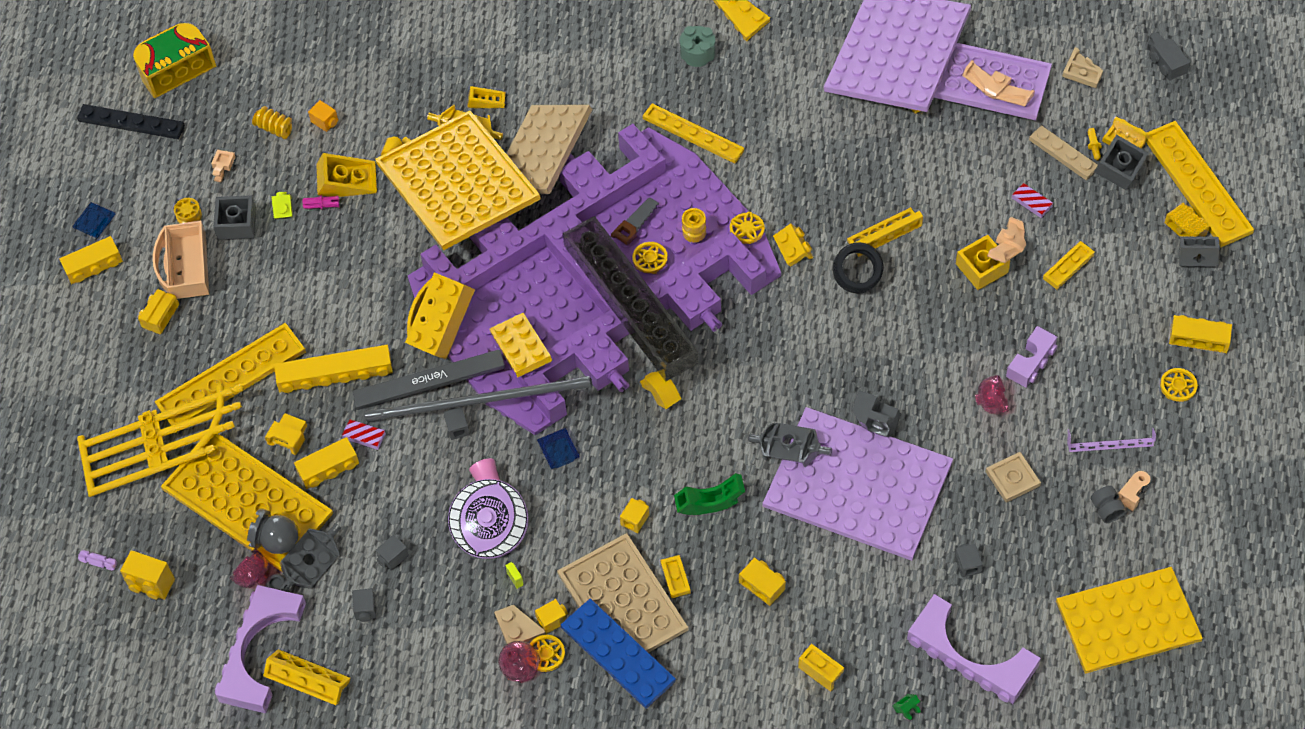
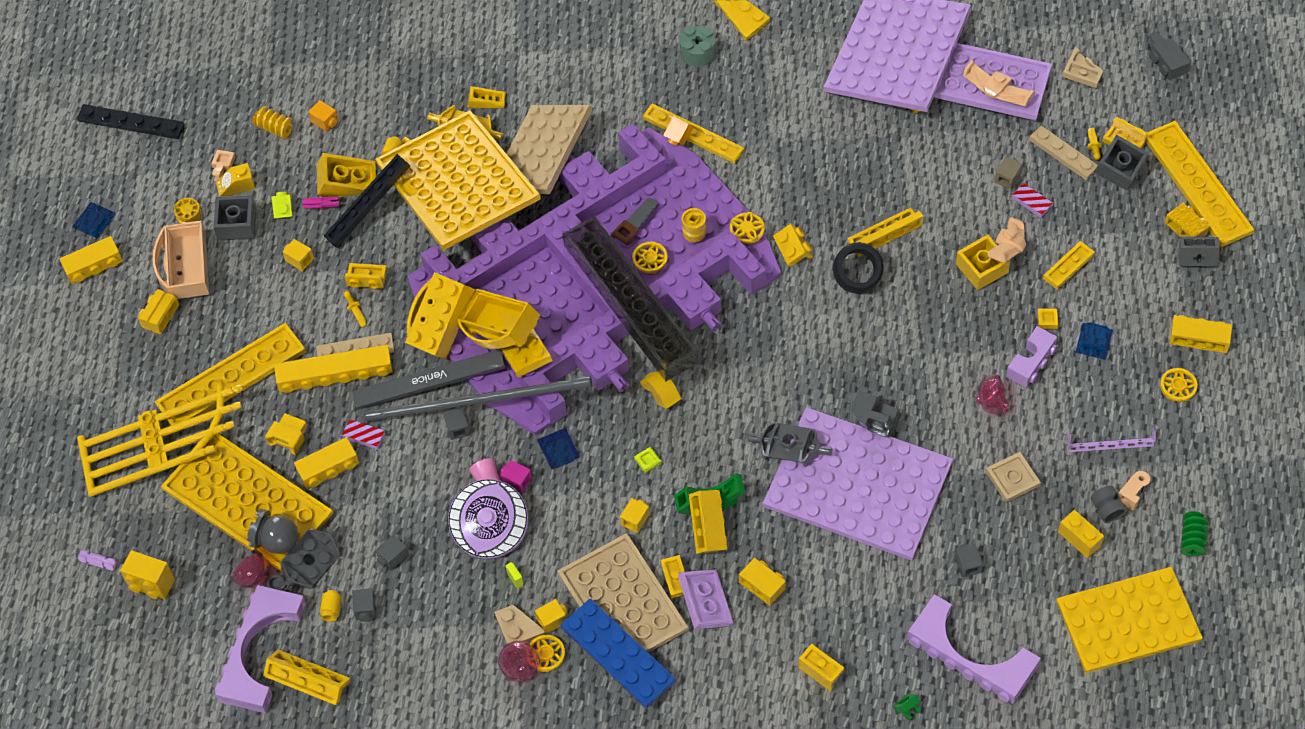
(173, 58): yellow brick -> none
(235, 181): none -> yellow slope
(298, 254): none -> yellow brick
(330, 606): none -> yellow brick
(354, 306): none -> yellow piece
(355, 344): none -> tan plate
(366, 201): none -> black plate
(366, 275): none -> yellow bracket
(498, 319): none -> yellow piece
(516, 475): none -> dark pink brick
(647, 459): none -> neon yellow tile
(677, 131): none -> brick
(705, 599): none -> lavender tile
(708, 521): none -> yellow brick
(1008, 173): none -> dark tan brick
(1047, 318): none -> yellow plate
(1081, 534): none -> yellow brick
(1094, 340): none -> clear blue piece
(1194, 534): none -> green piece

